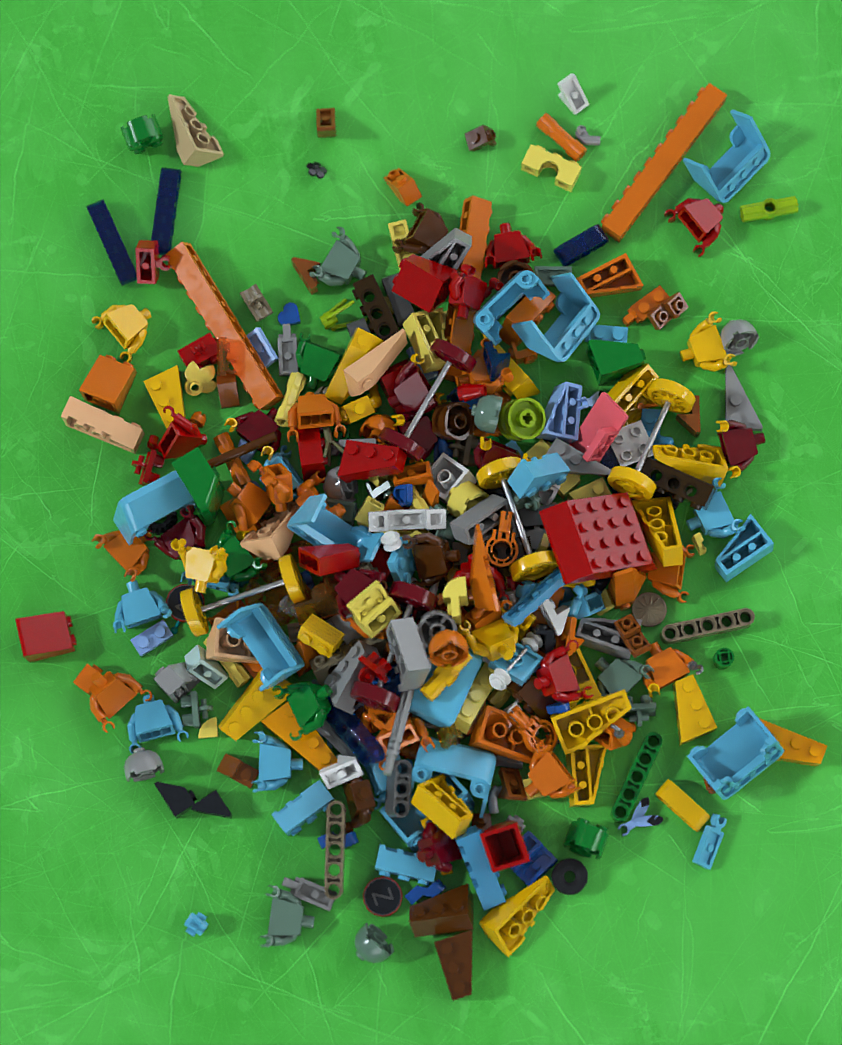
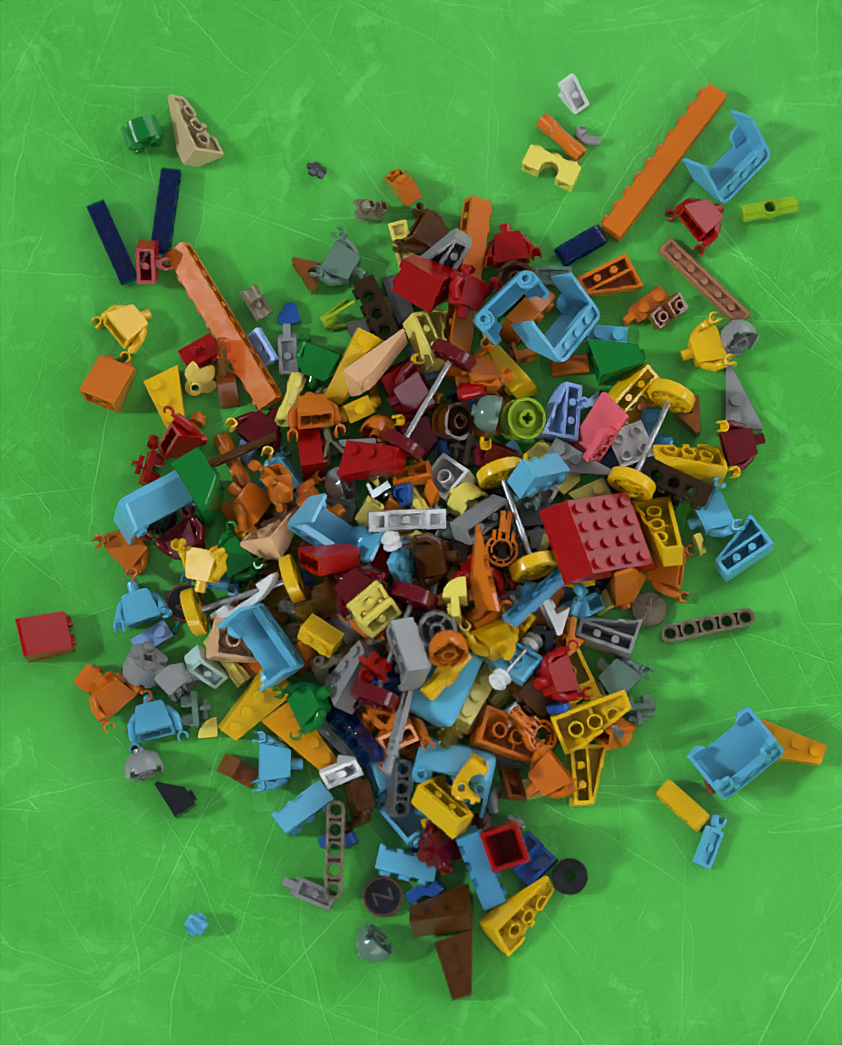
(102, 425): light nougat wedge -> none
(142, 664): none -> light grey brick
(212, 805): black slope -> none
(264, 586): none -> white slope
(285, 918): sand green torso -> none
(326, 122): dark orange slope -> none
(370, 210): none -> dark tan hips
(474, 766): none -> yellow tile
(480, 137): reddish brown bracket -> none
(494, 361): slope -> none
(572, 366): none -> orange tile
(586, 839): green brick -> none
(632, 636): dark orange slope -> none
(638, 818): light blue piece -> none
(643, 770): green beam -> none
(668, 667): orange torso -> none
(691, 710): yellow wedge -> none
(703, 281): none -> nougat tile
(723, 658): green wheel -> none

